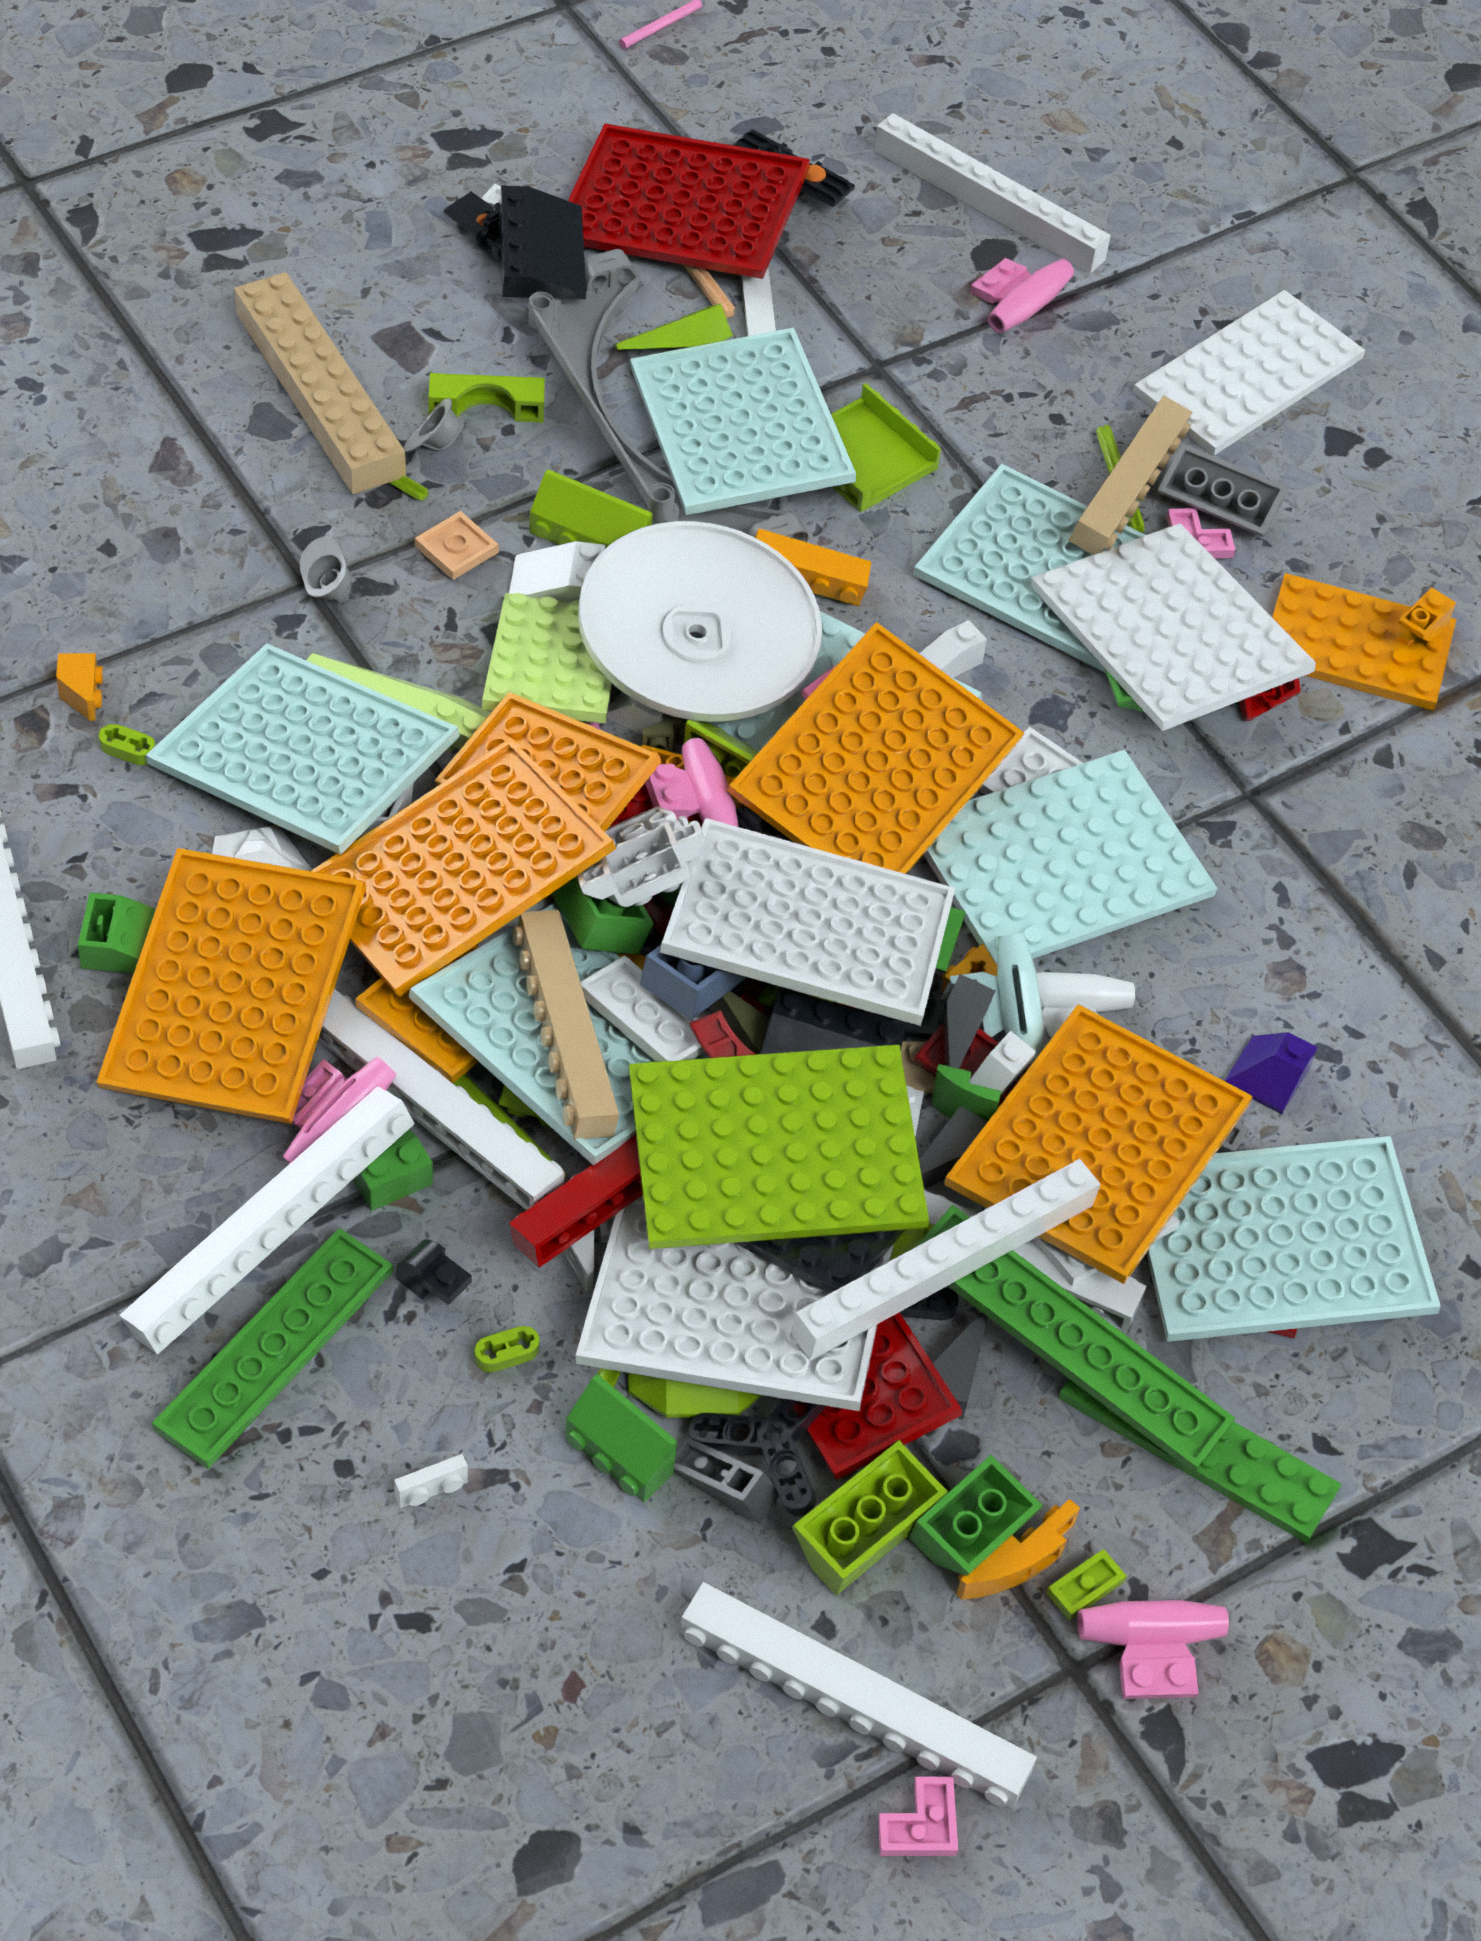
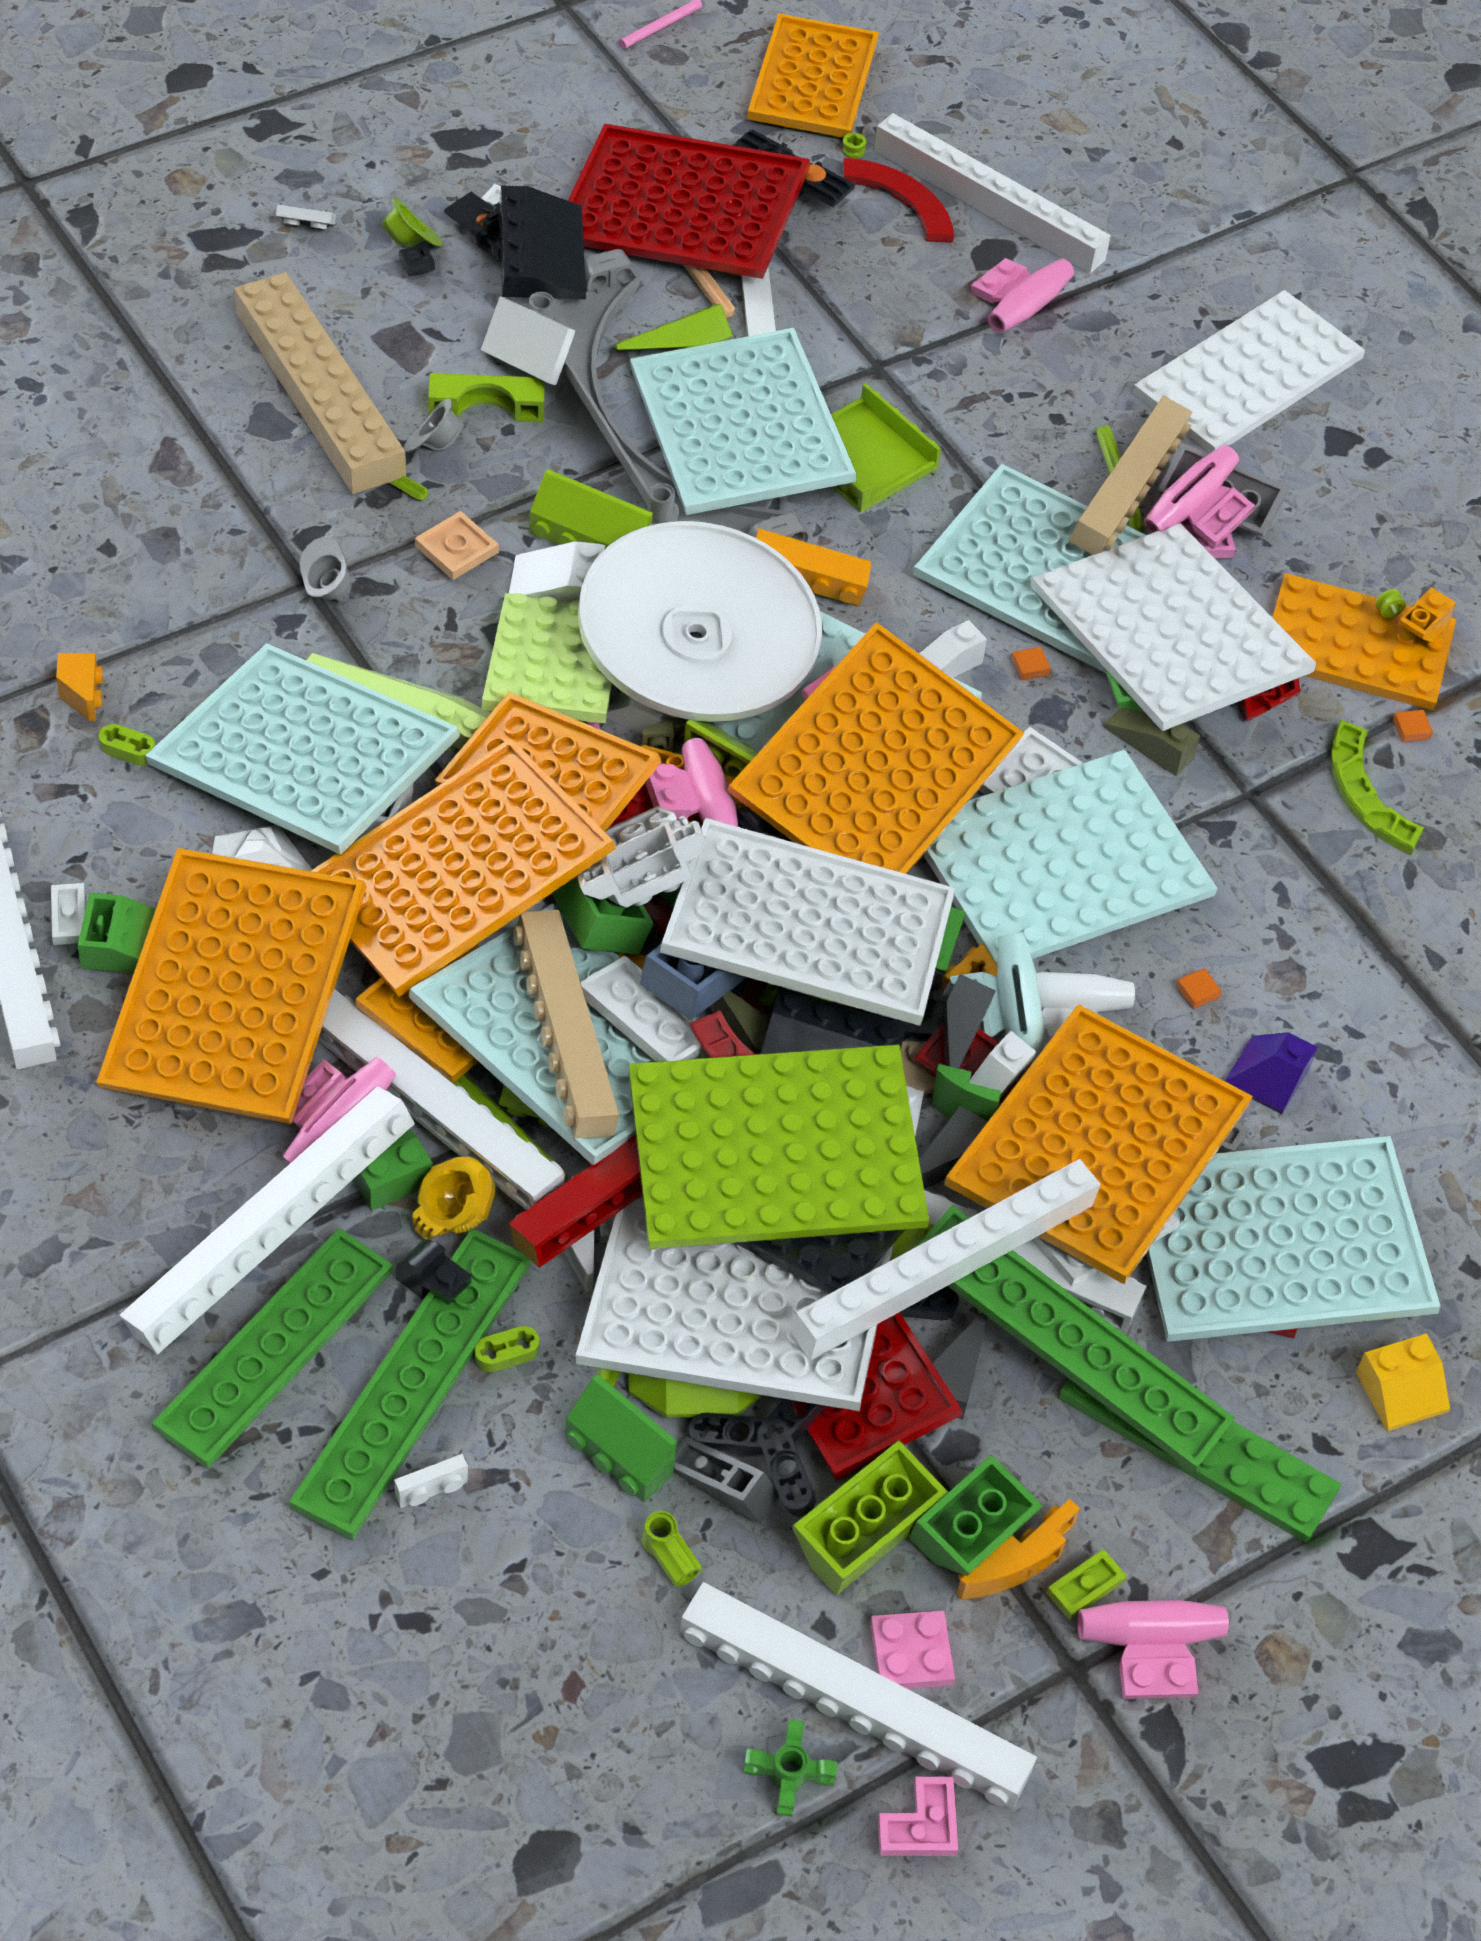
(68, 912): none -> white plate
(293, 215): none -> white plate
(407, 228): none -> lime piece
(408, 1389): none -> bright green plate
(416, 260): none -> black plate
(453, 1198): none -> yellow helmet
(528, 340): none -> white tile
(671, 1550): none -> lime piece
(813, 76): none -> light orange plate
(819, 1771): none -> bright green pin
(854, 145): none -> lime bush
(906, 189): none -> red tile
(913, 1649): none -> bright pink plate
(1031, 663): none -> orange tile
(1168, 748): none -> olive slope
(1199, 988): none -> orange tile
(1203, 499): none -> bright pink plate
(1361, 795): none -> lime tile
(1390, 603): none -> lime bush
(1405, 1382): none -> yellow slope
(1412, 725): none -> orange tile

